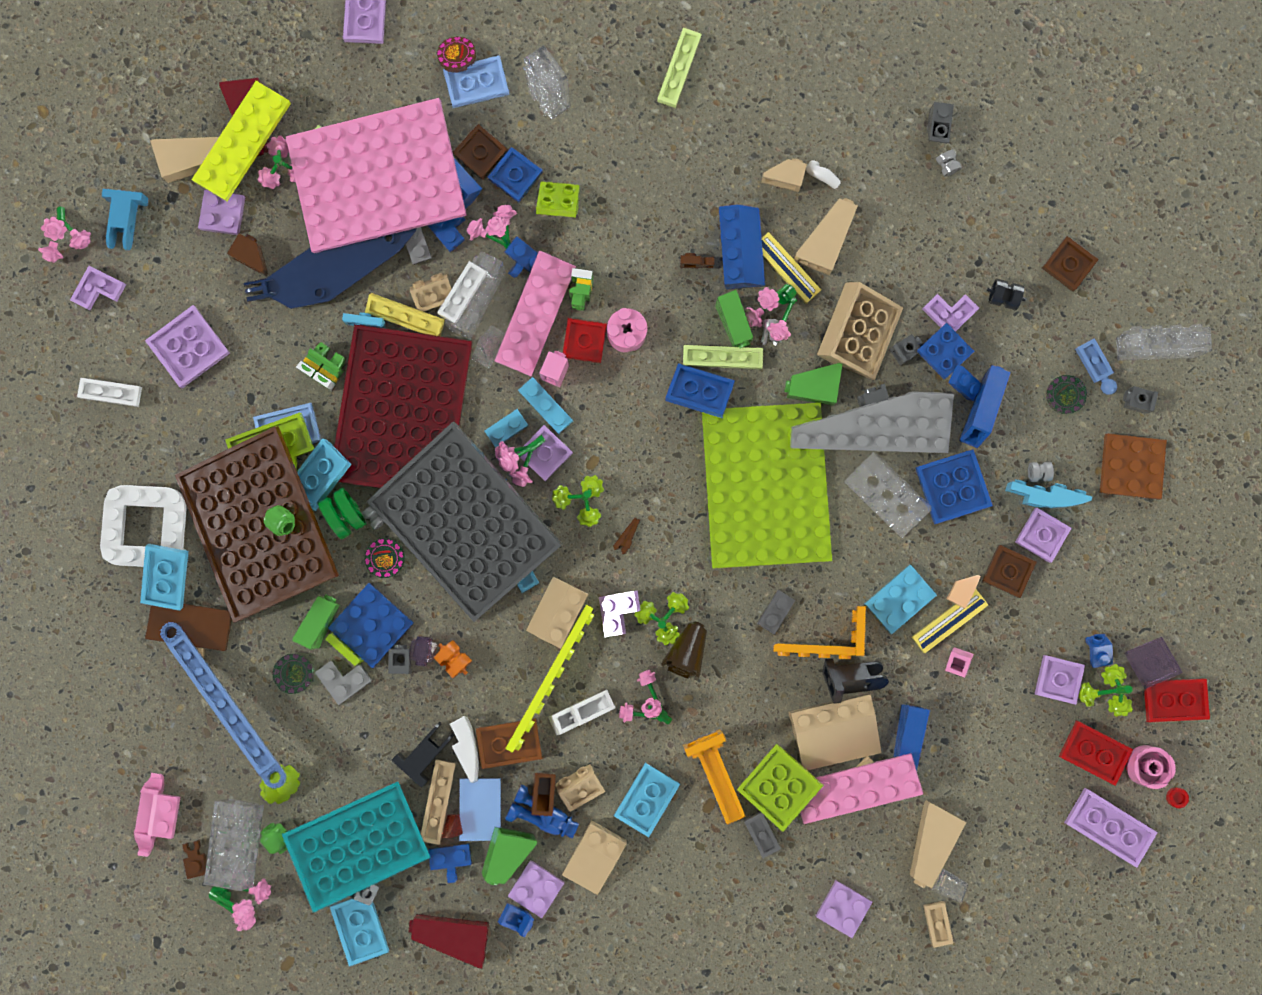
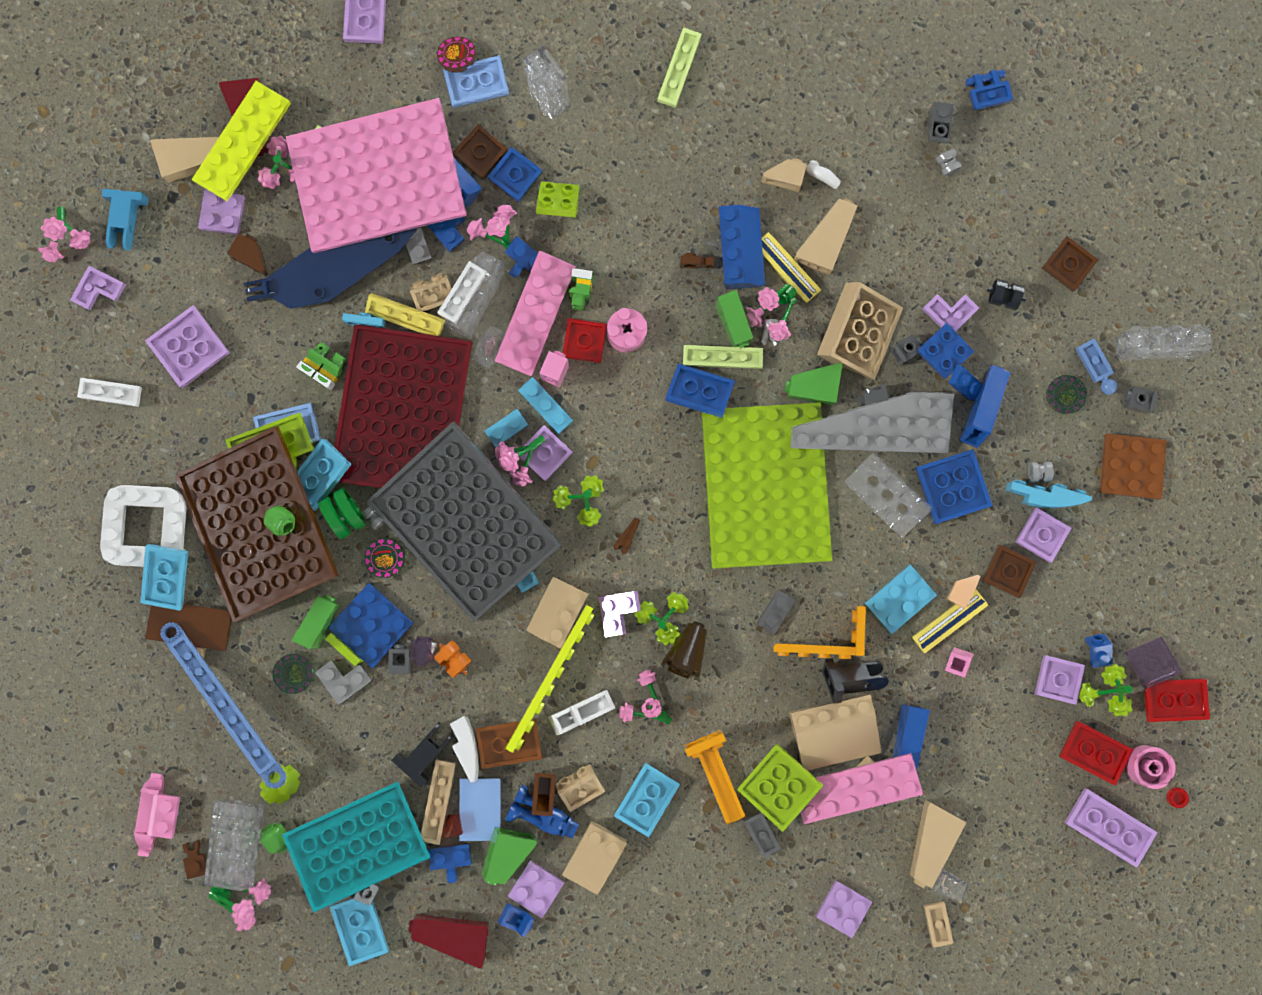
(989, 95): none -> blue plate

